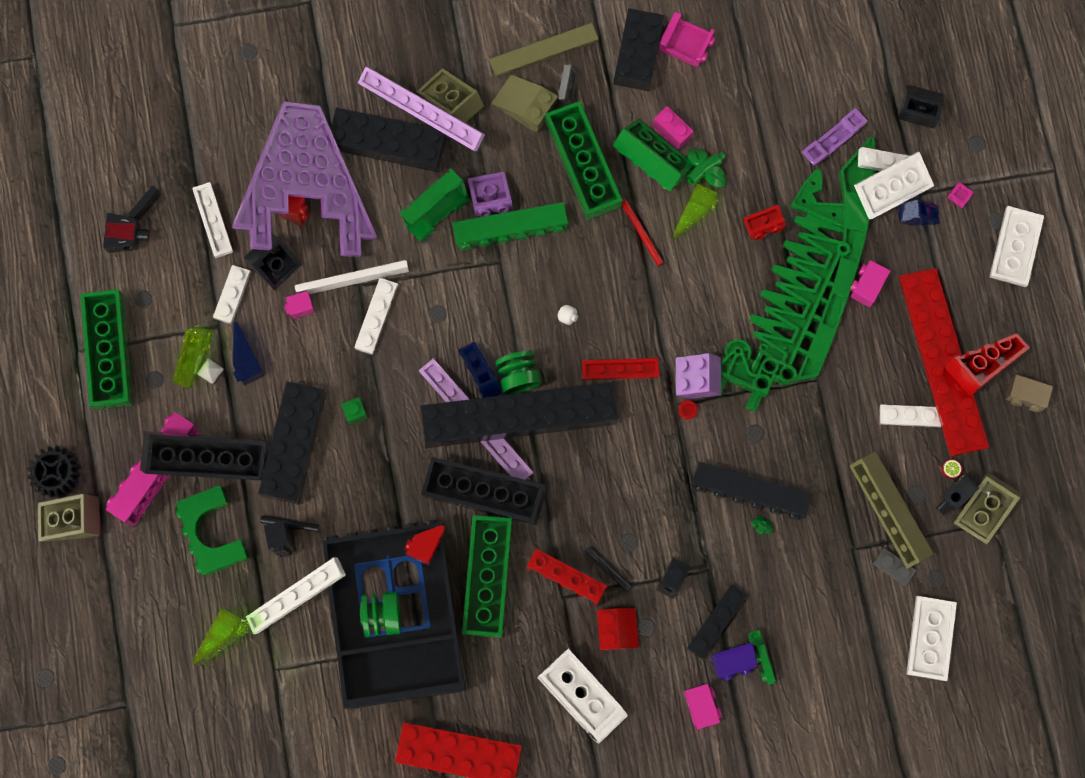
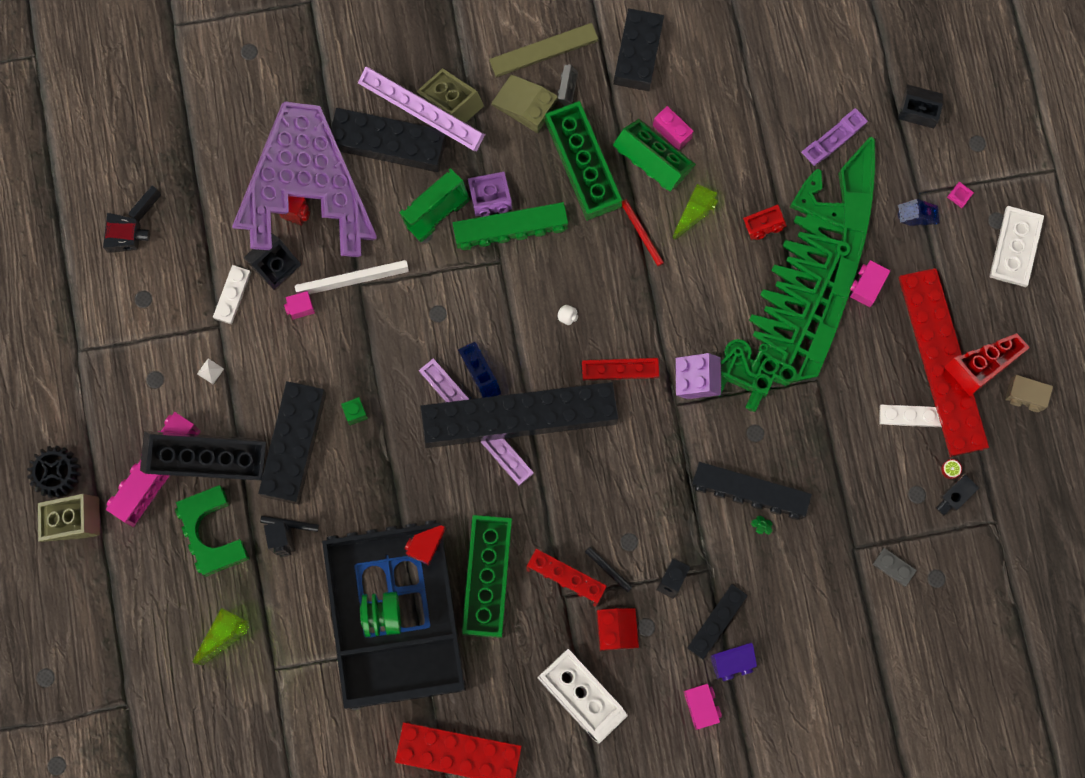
(106, 349): green brick -> none
(192, 354): clear neon green slope -> none
(212, 220): white plate -> none
(244, 359): clear blue slope -> none
(295, 595): white tile -> none
(376, 316): white plate -> none
(484, 491): black brick -> none
(517, 369): green wheel -> none
(686, 41): dark pink panel -> none
(687, 410): red tile -> none
(706, 168): green plant -> none
(761, 656): green hinge -> none
(877, 159): white plate -> none
(891, 510): olive brick -> none
(894, 185): white plate -> none
(931, 638): white plate -> none
(987, 508): olive slope -> none

